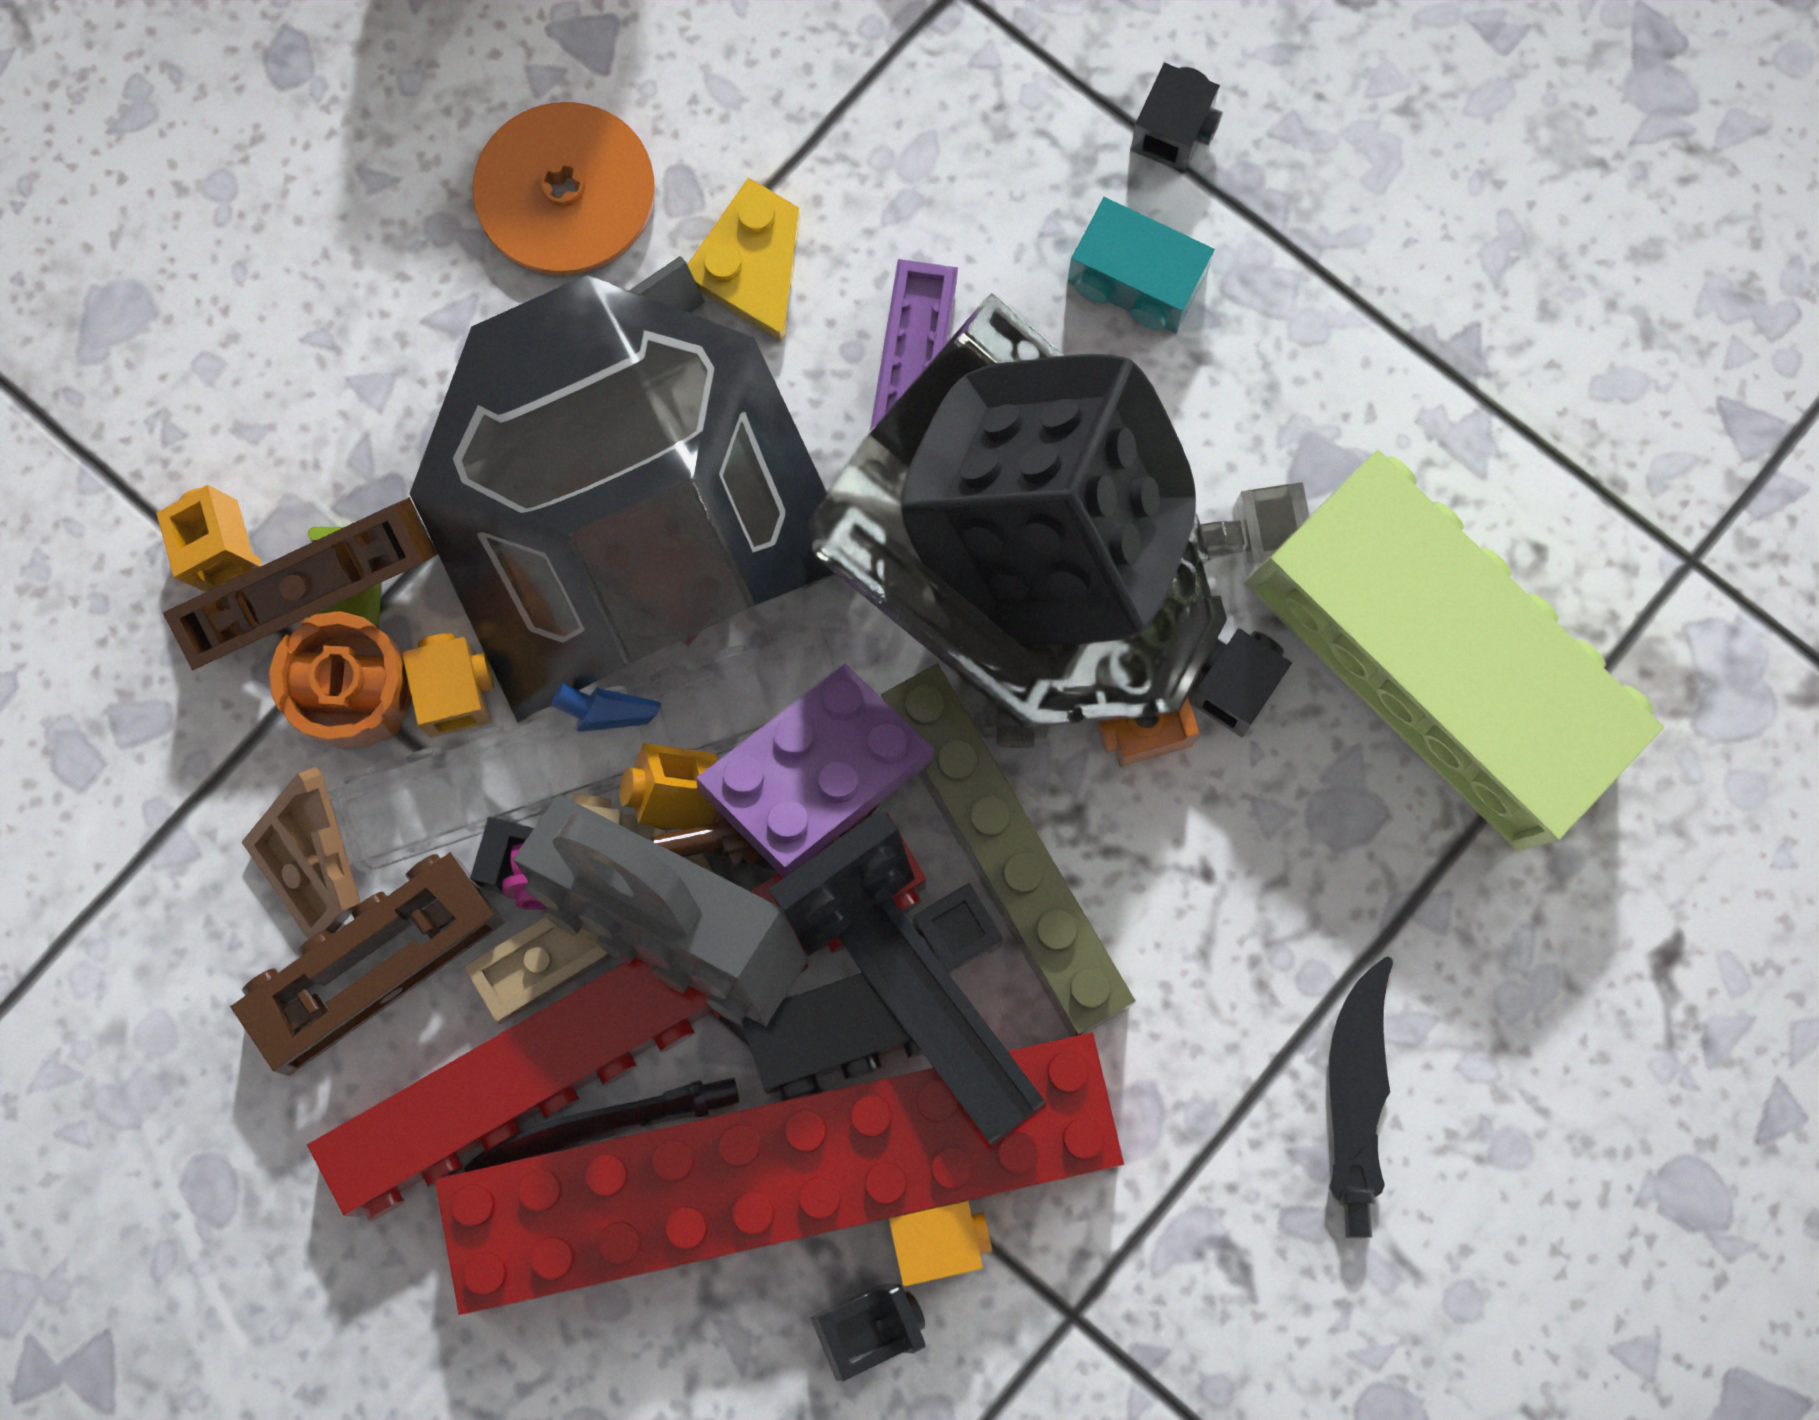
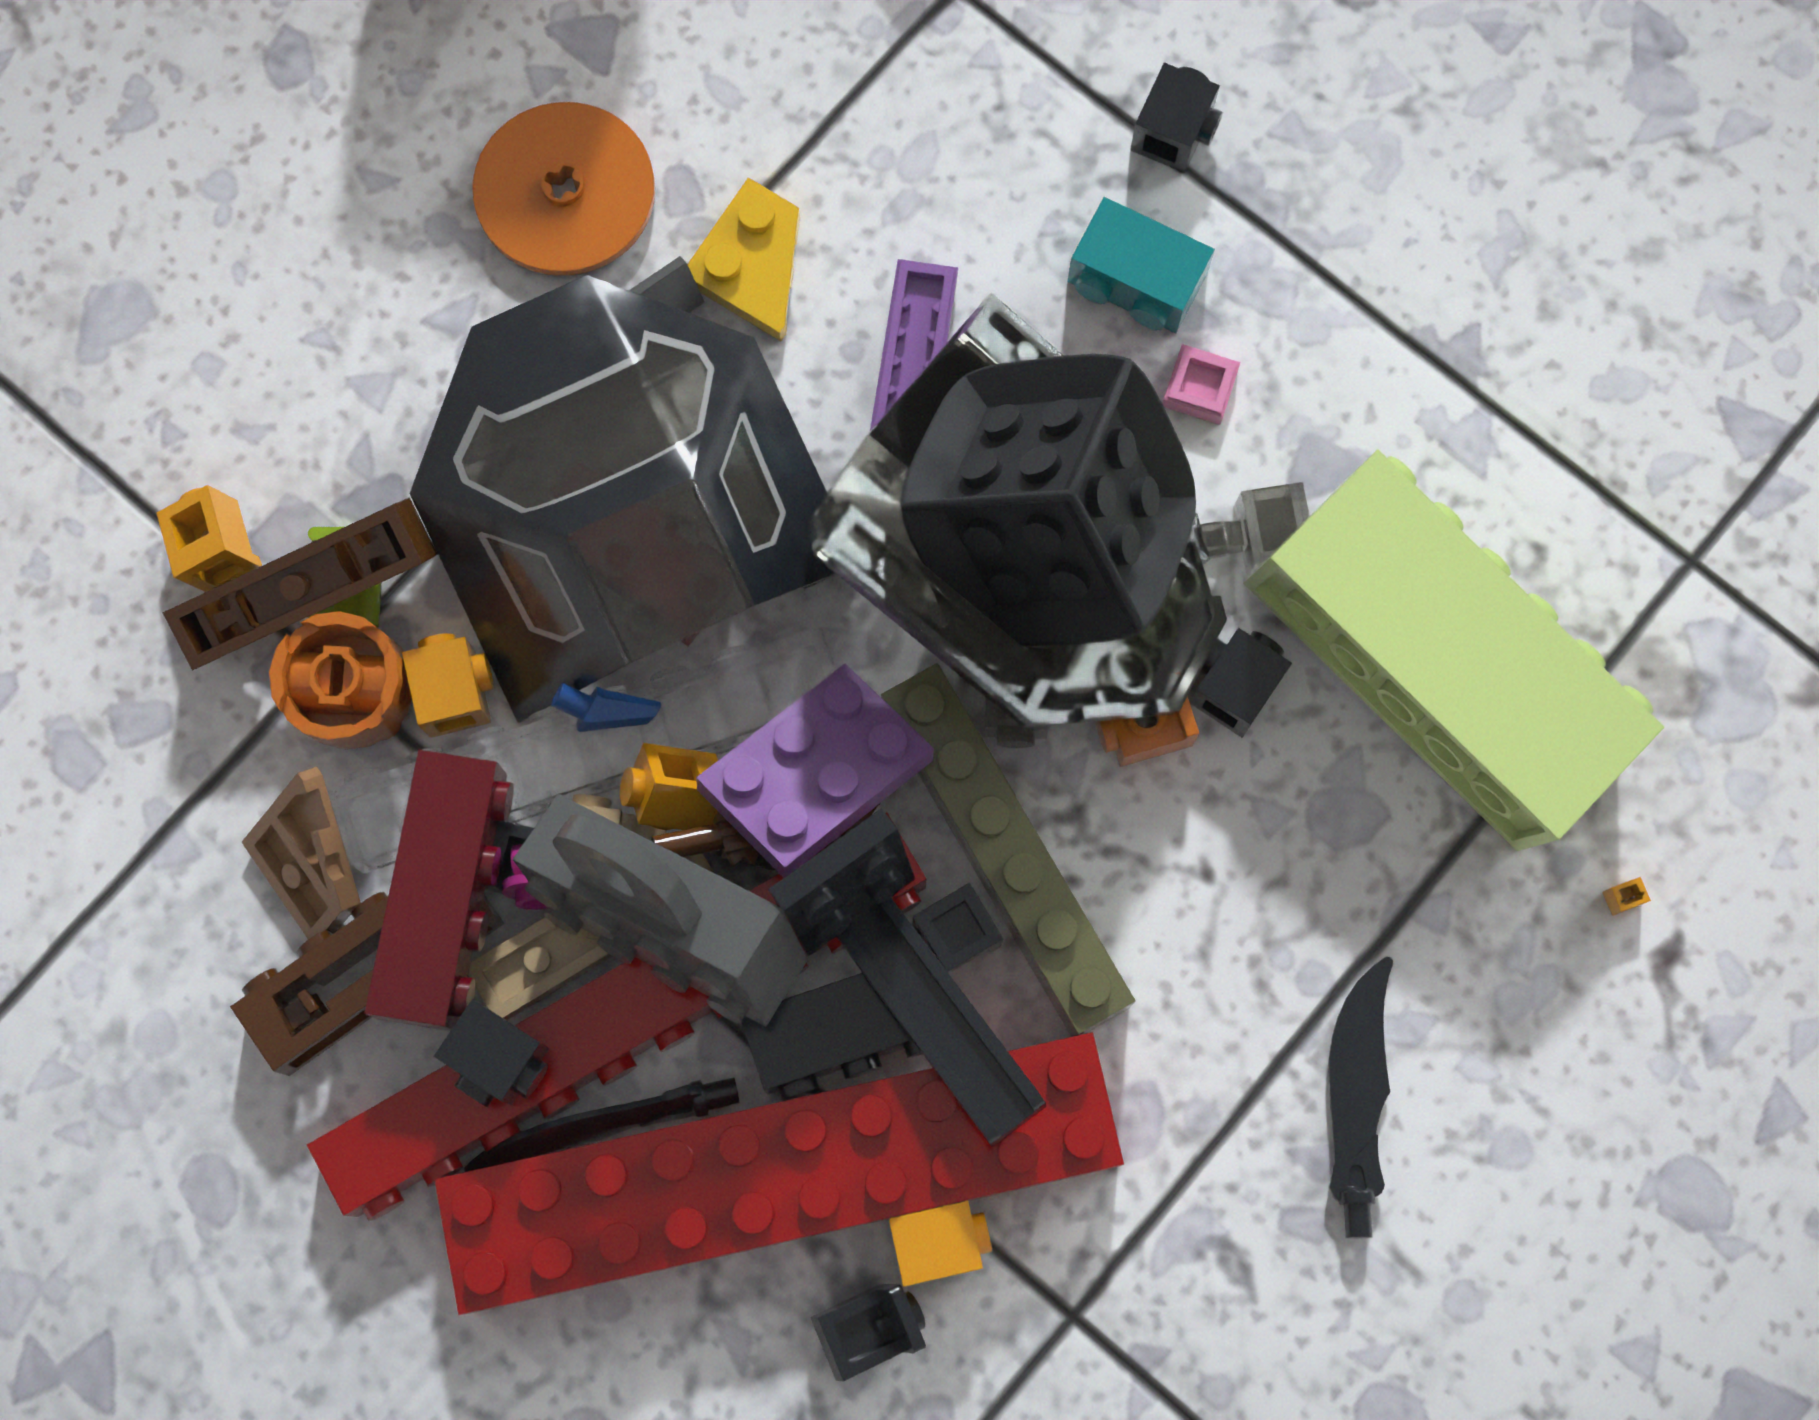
(439, 890): none -> dark red brick
(492, 1056): none -> black brick
(1201, 384): none -> bright pink tile
(1626, 896): none -> light orange piece

